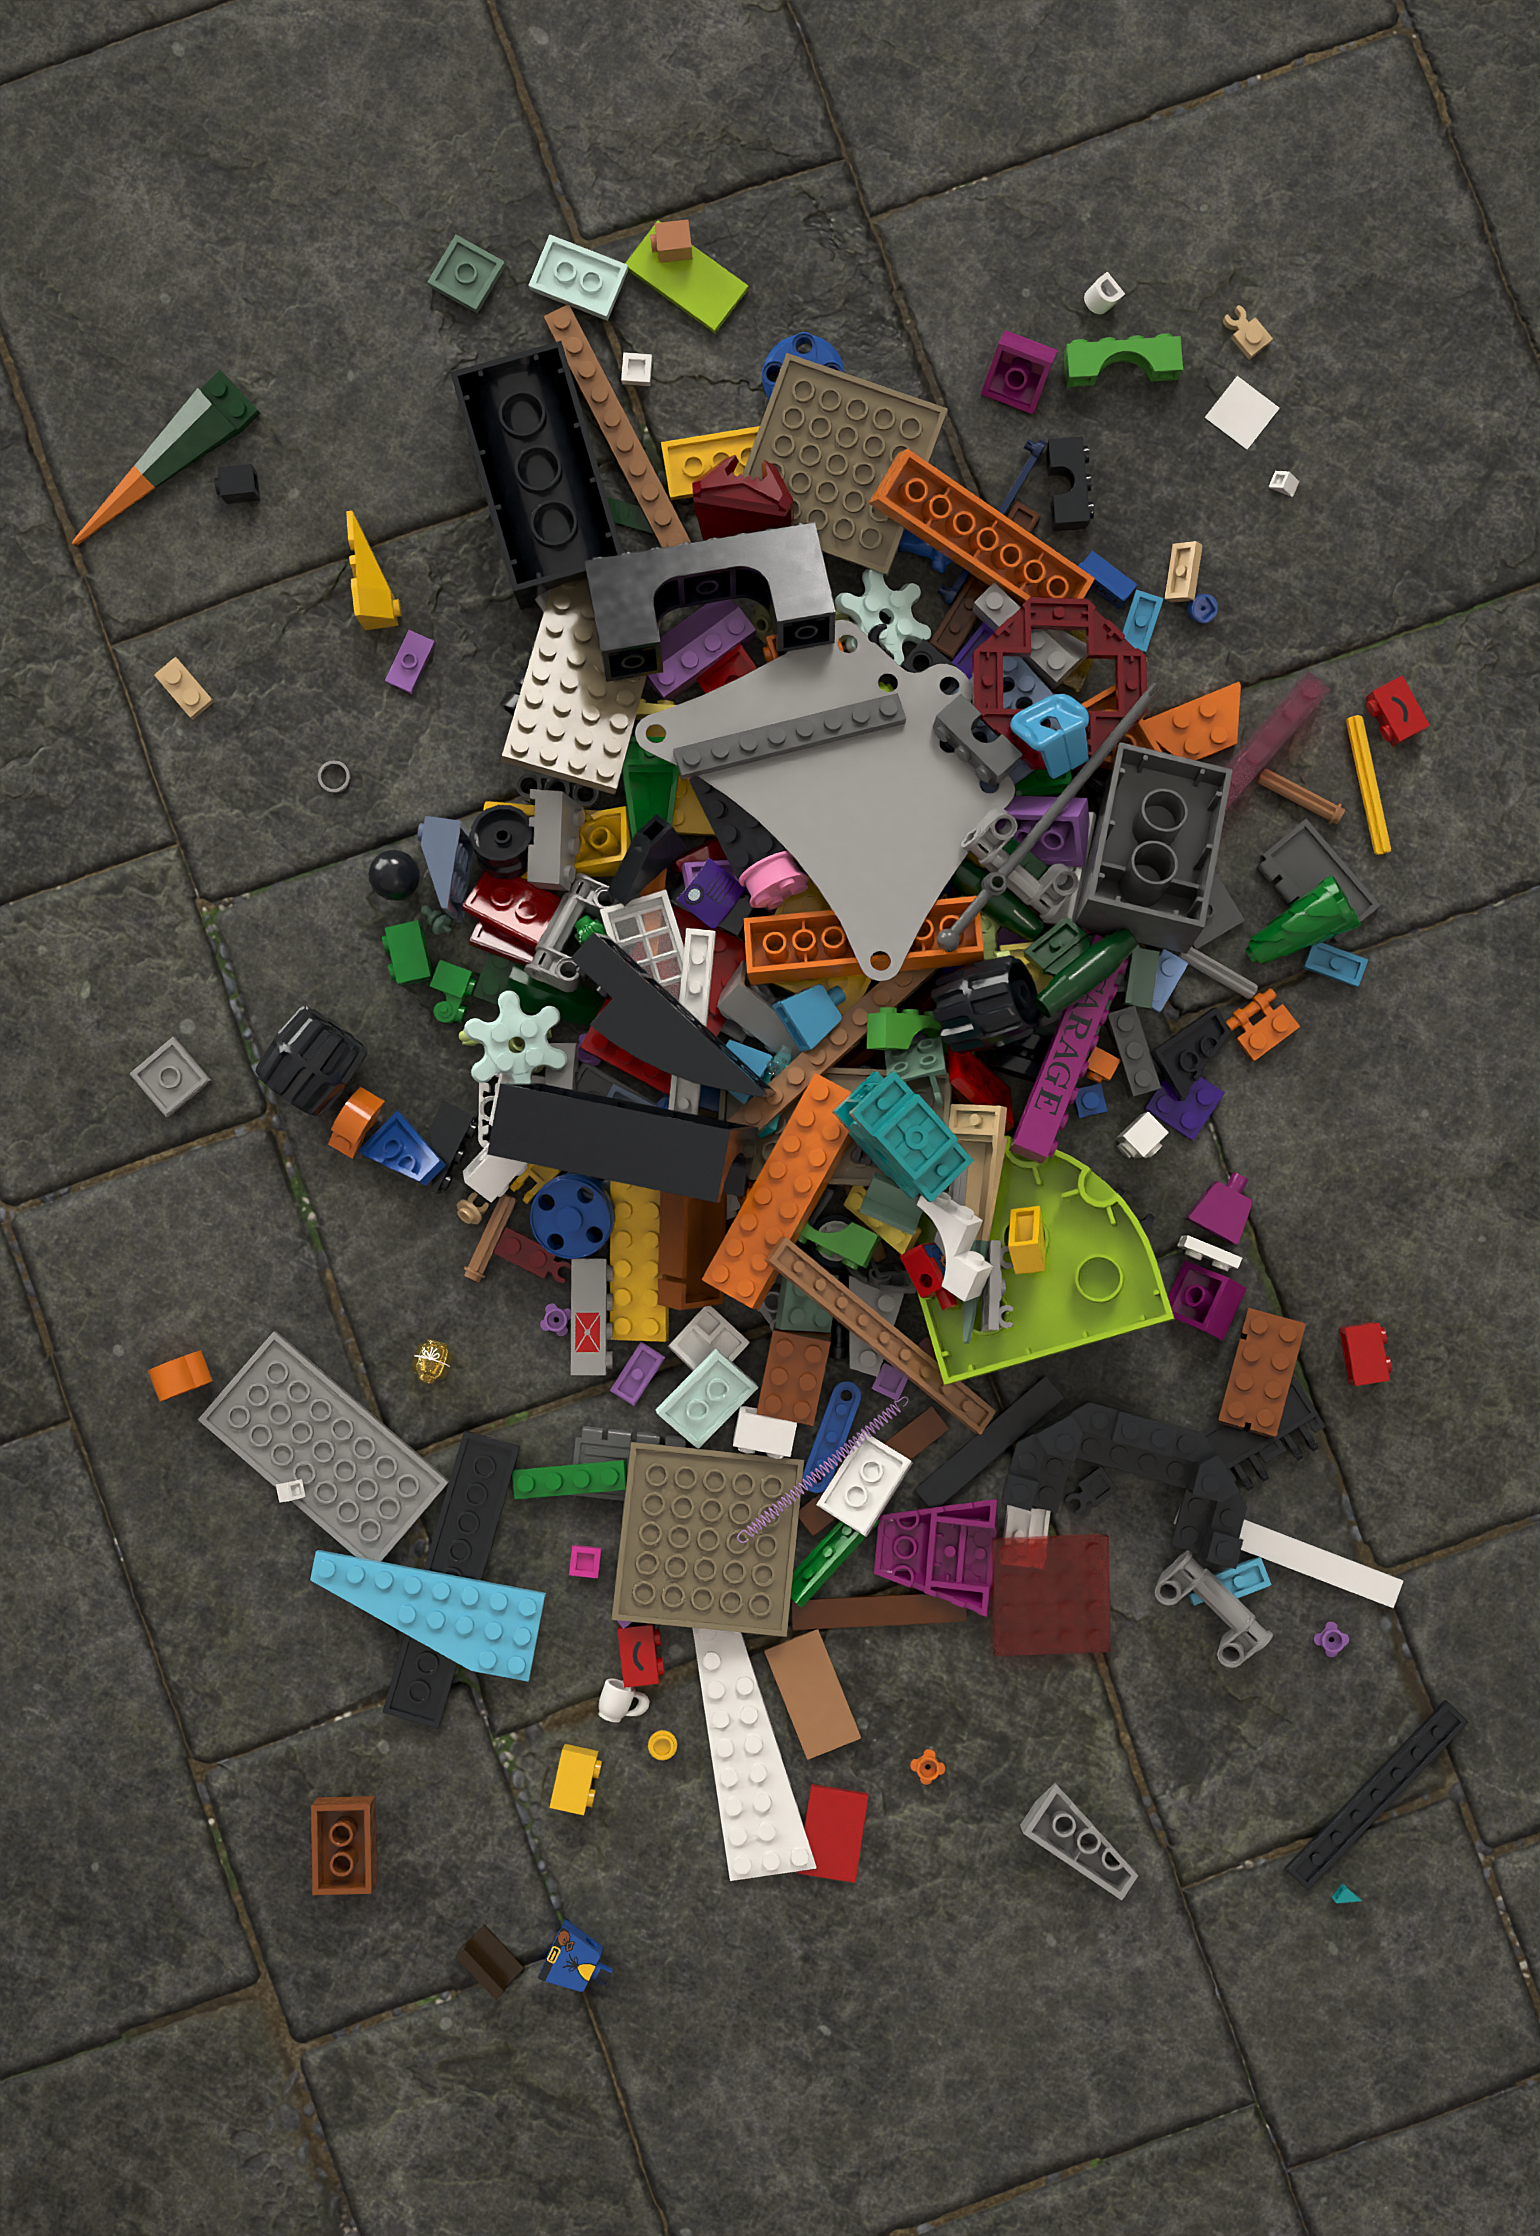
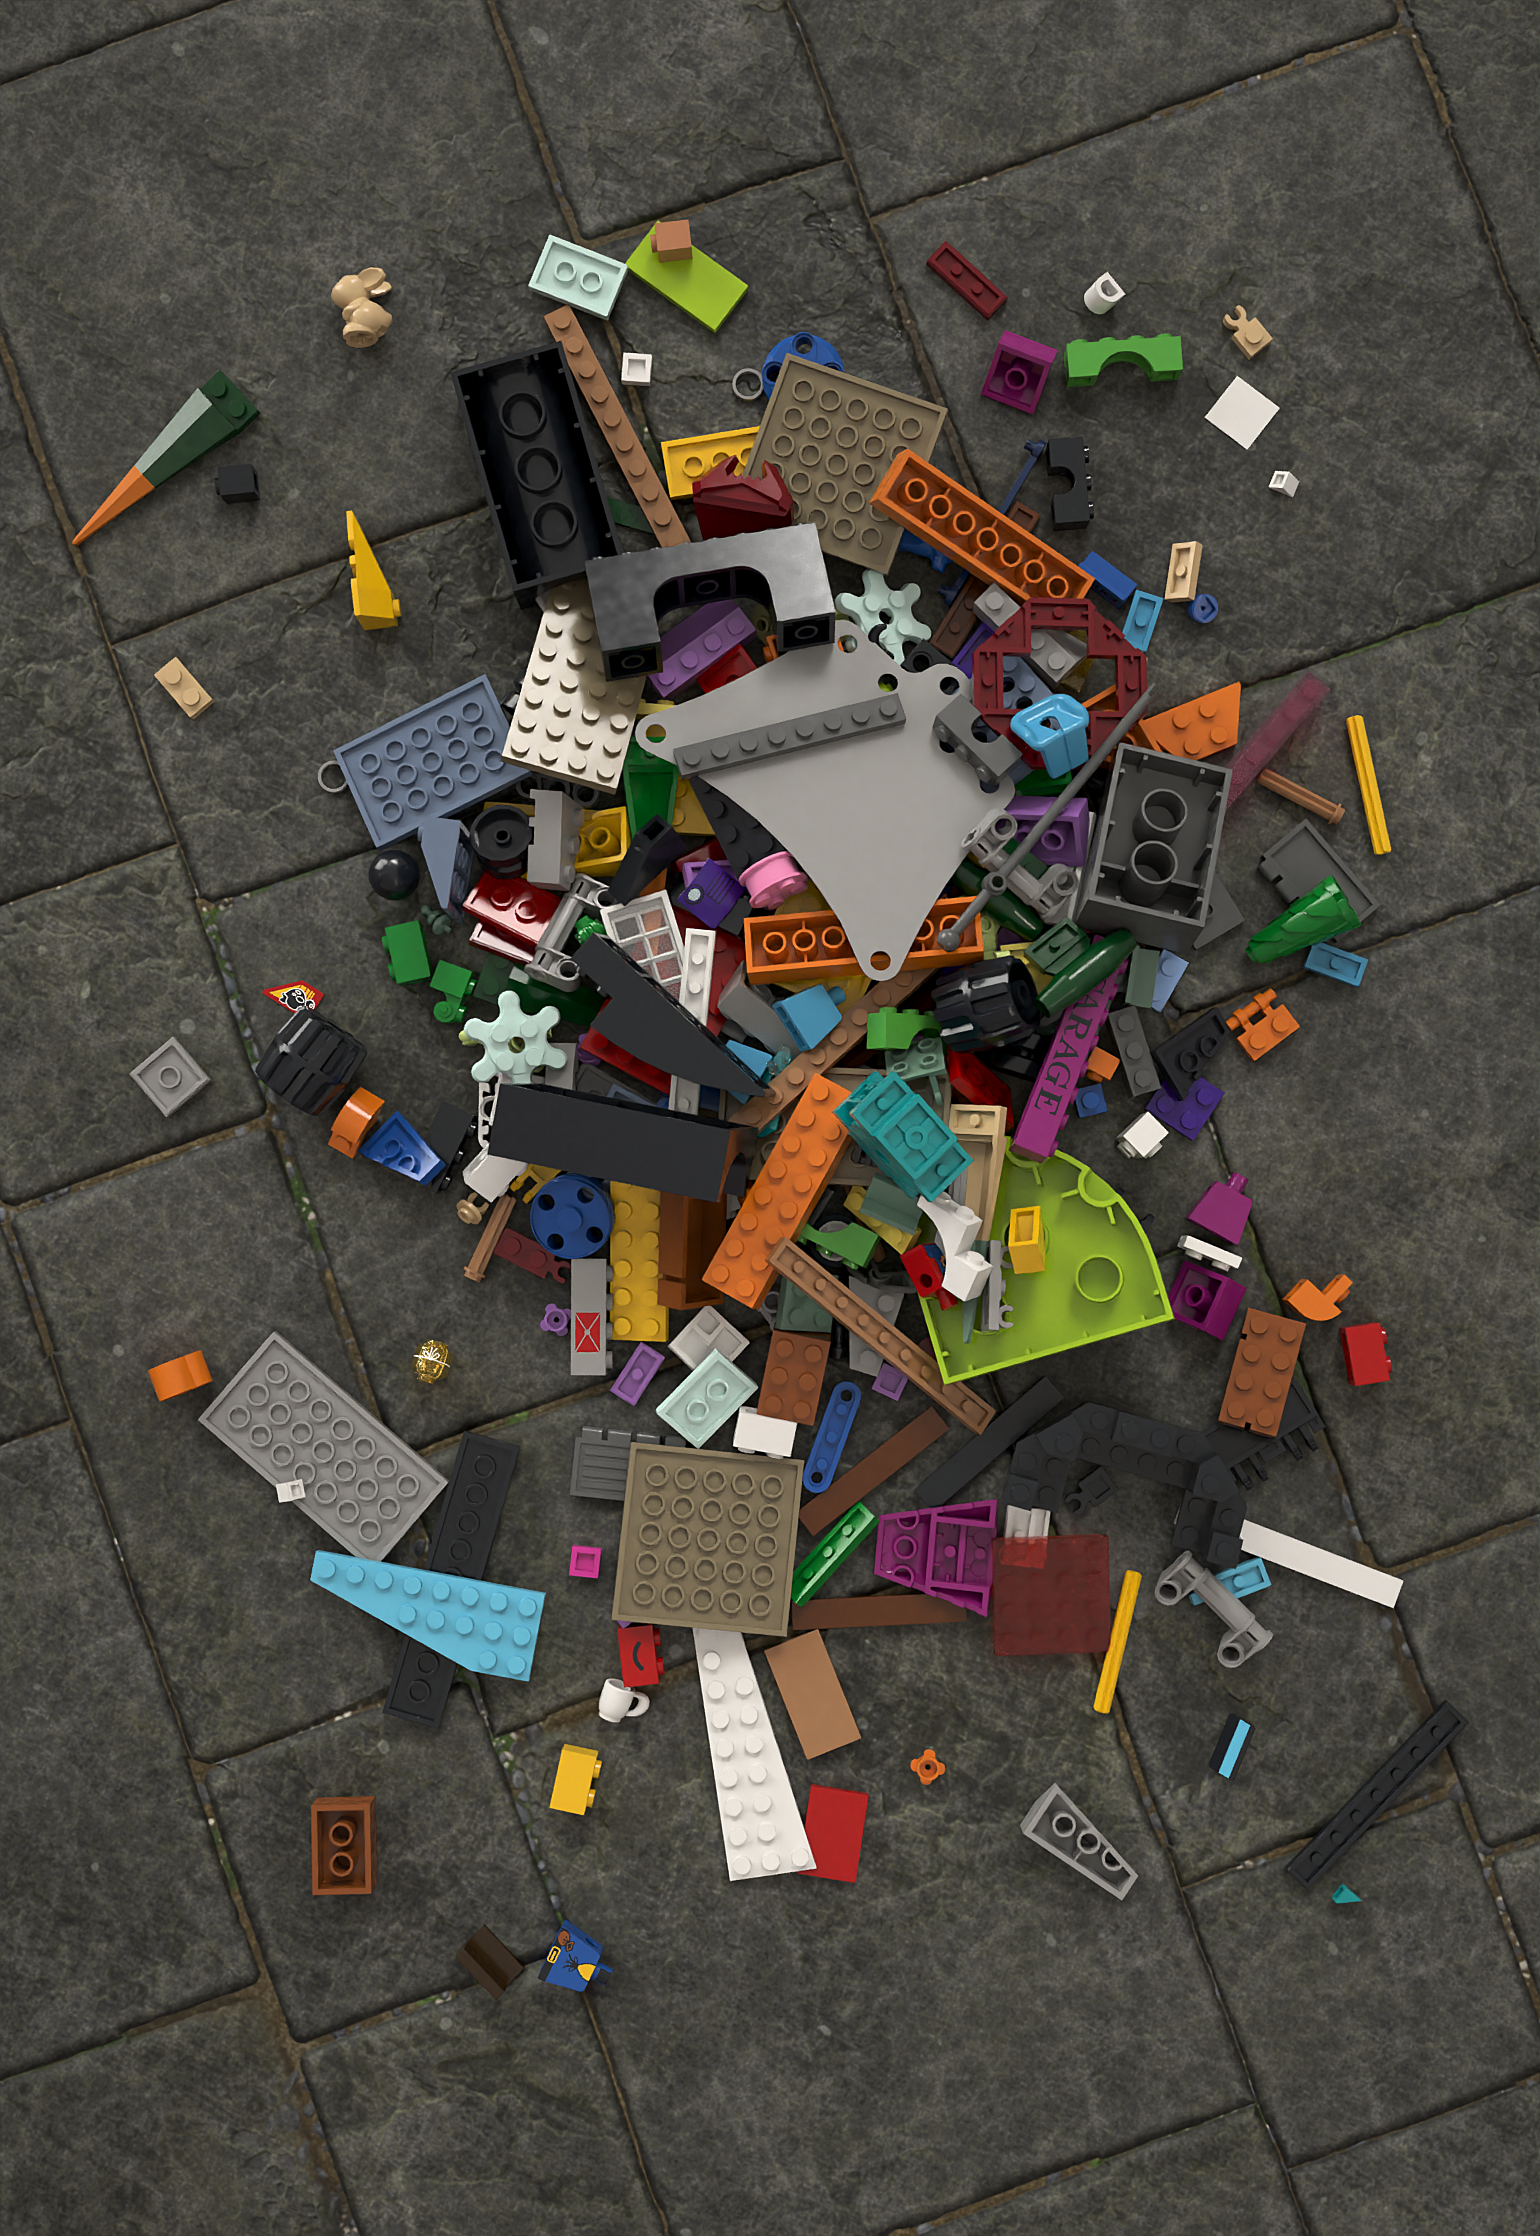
(295, 995): none -> sticker
(364, 318): none -> tan animal
(410, 662): medium lavender plate -> none
(430, 762): none -> sand blue plate
(466, 274): sand green plate -> none
(570, 1479): green plate -> none
(662, 1745): yellow plate -> none
(747, 398): none -> light grey piece
(822, 1472): lavender piece -> none
(864, 1484): white tile -> none
(966, 280): none -> dark red tile
(1117, 1641): none -> yellow axle
(1220, 973): light grey axle -> none
(1232, 1746): none -> black slope
(1317, 1305): none -> orange brick
(1337, 1645): medium lavender plate -> none
(1396, 711): red brick -> none

